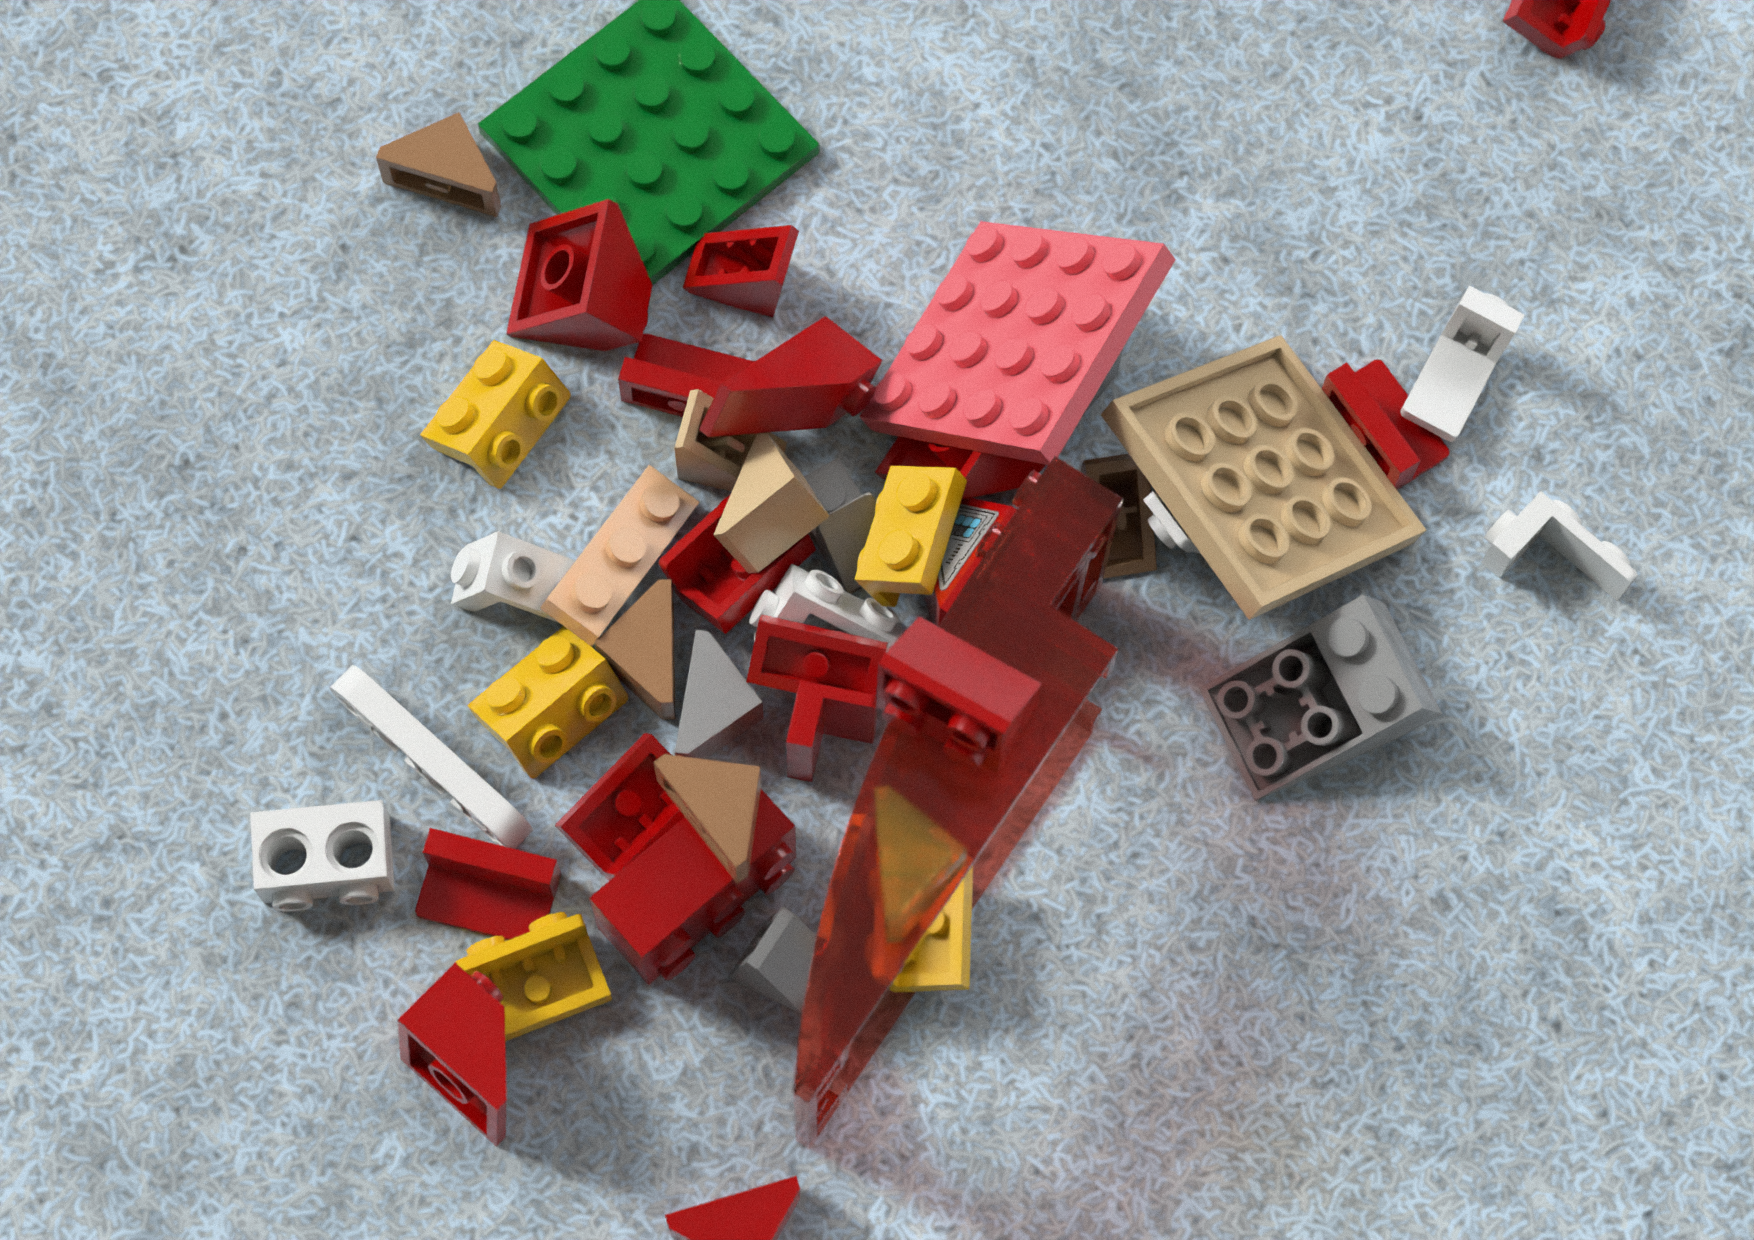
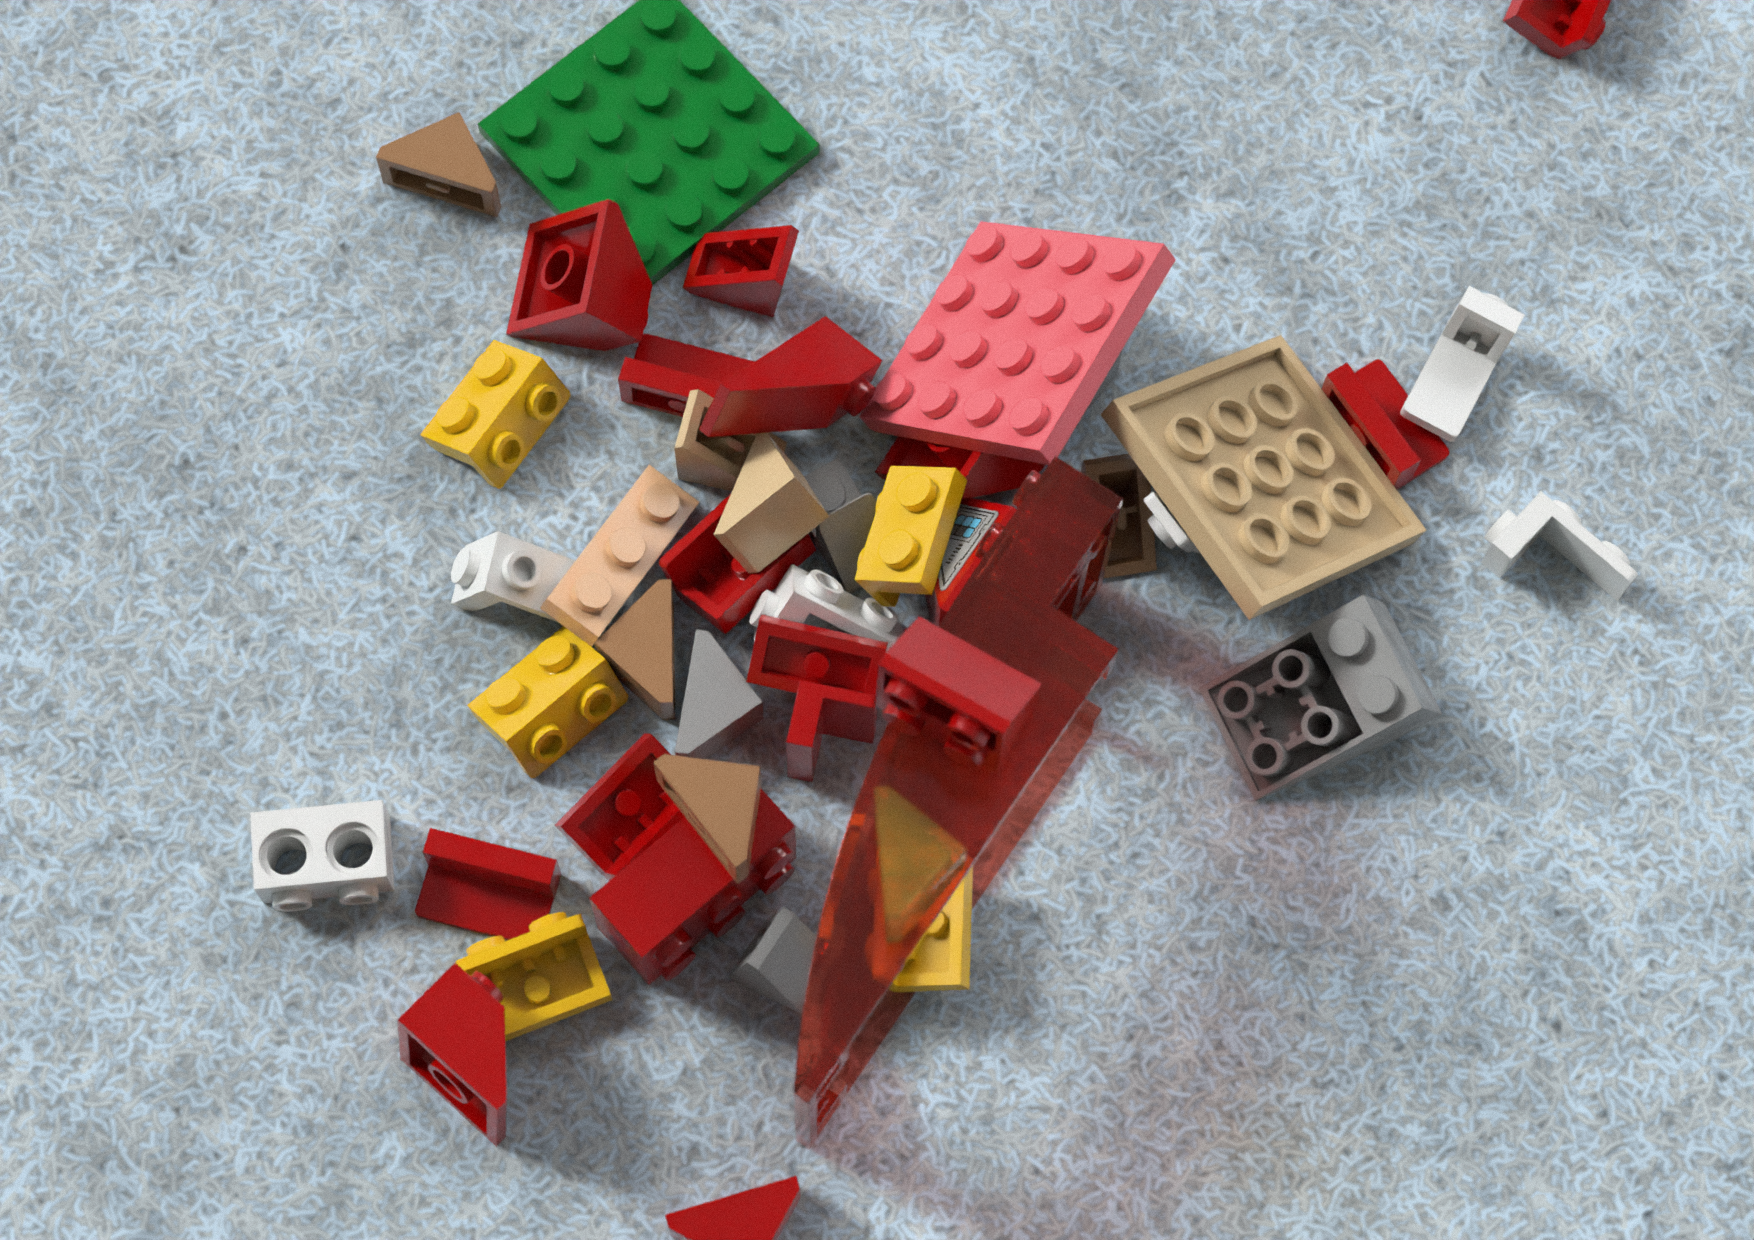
(431, 758): white beam -> none

